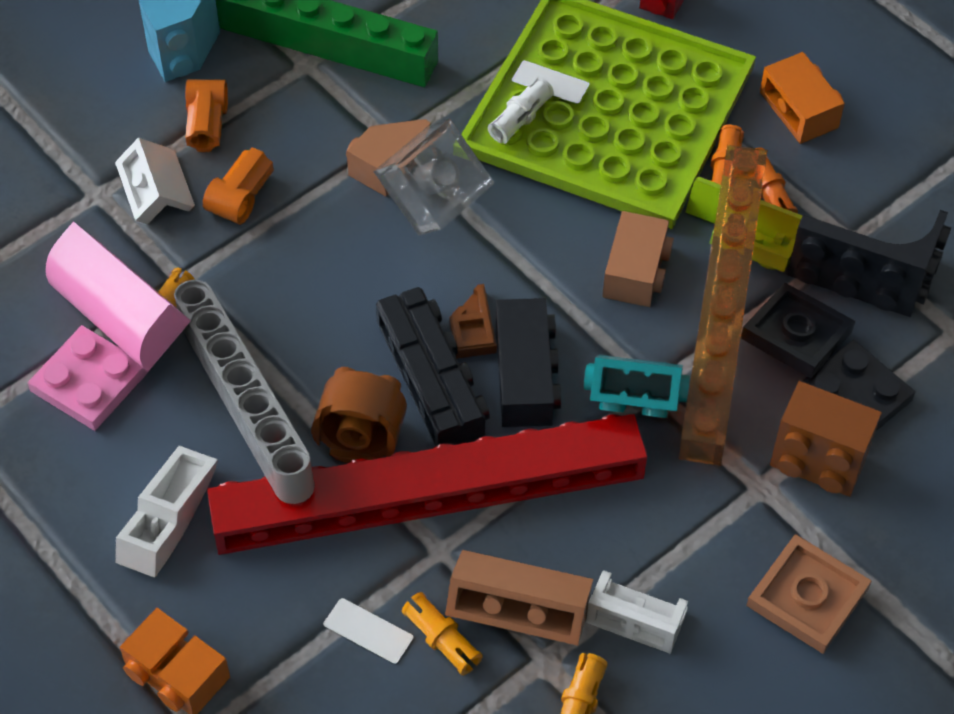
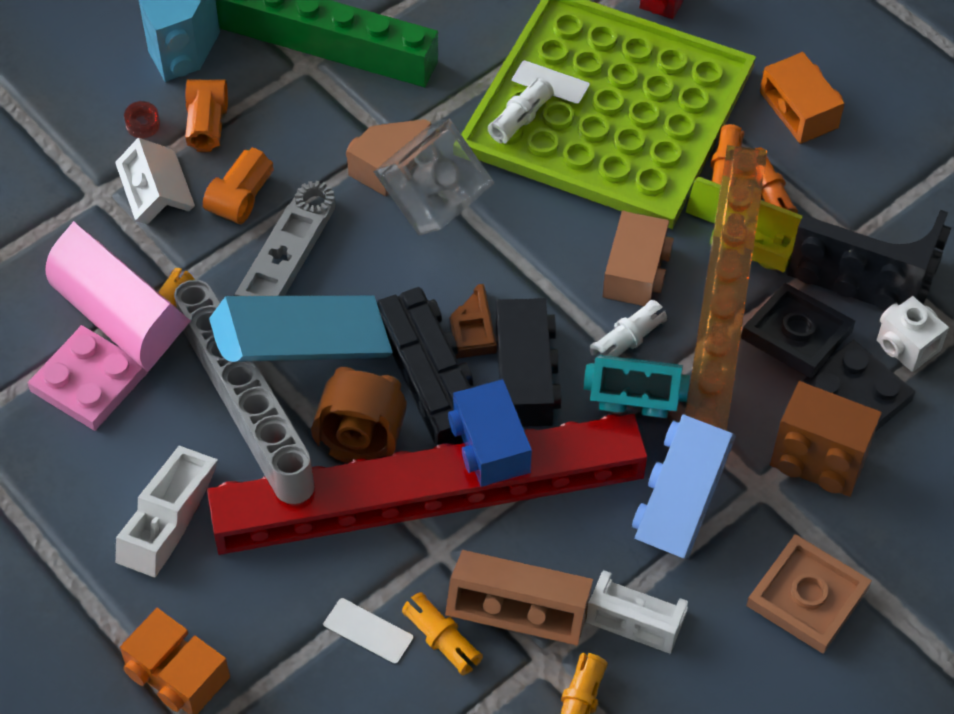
(149, 113): none -> clear red bush
(292, 236): none -> light grey piece
(299, 328): none -> medium azure brick
(491, 433): none -> blue brick
(630, 331): none -> white pin
(683, 486): none -> light blue brick
(911, 333): none -> white brick

